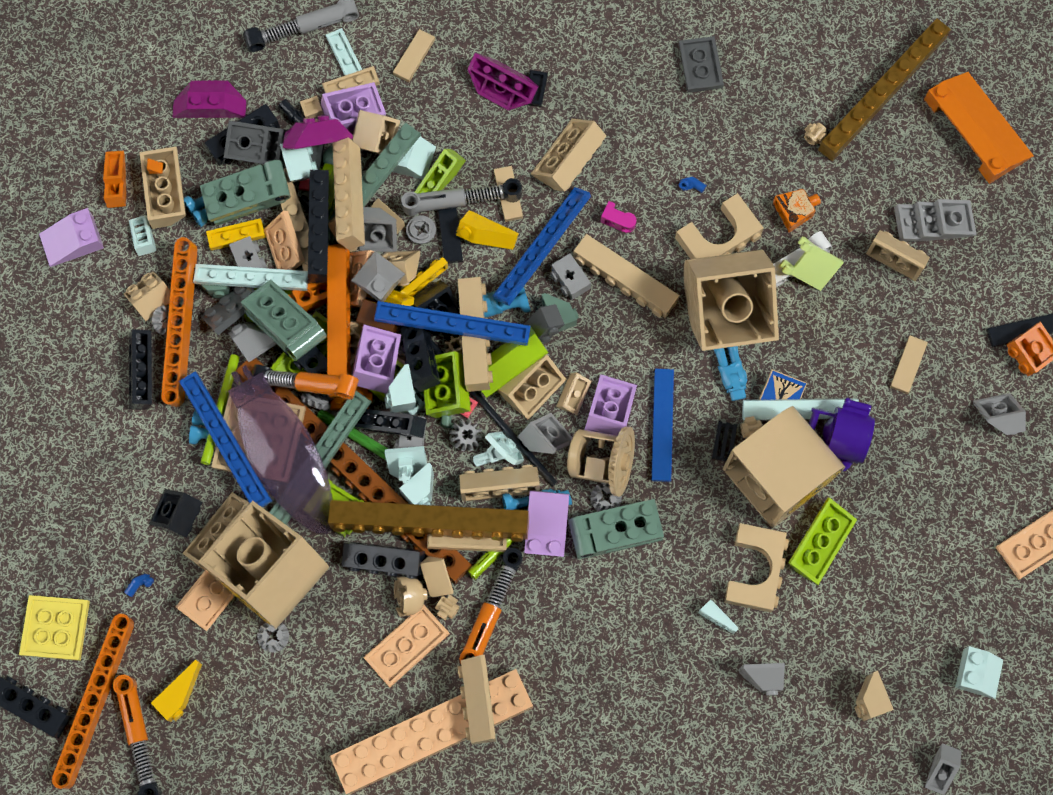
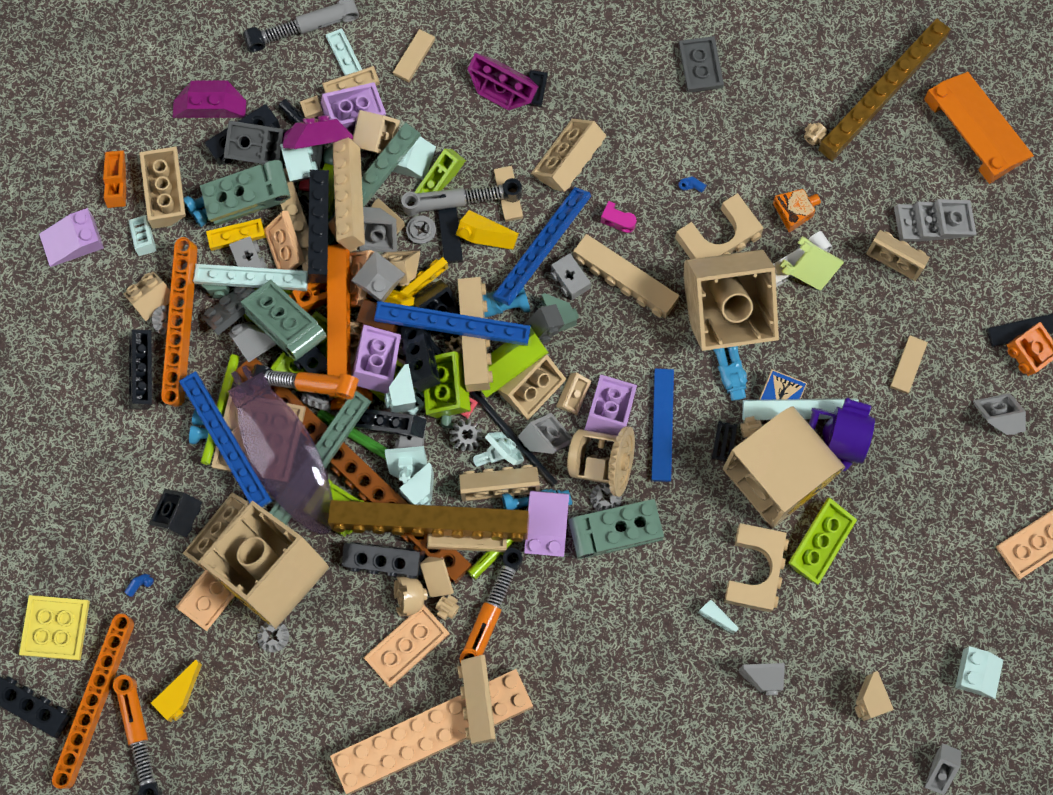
(154, 167): orange piece -> none

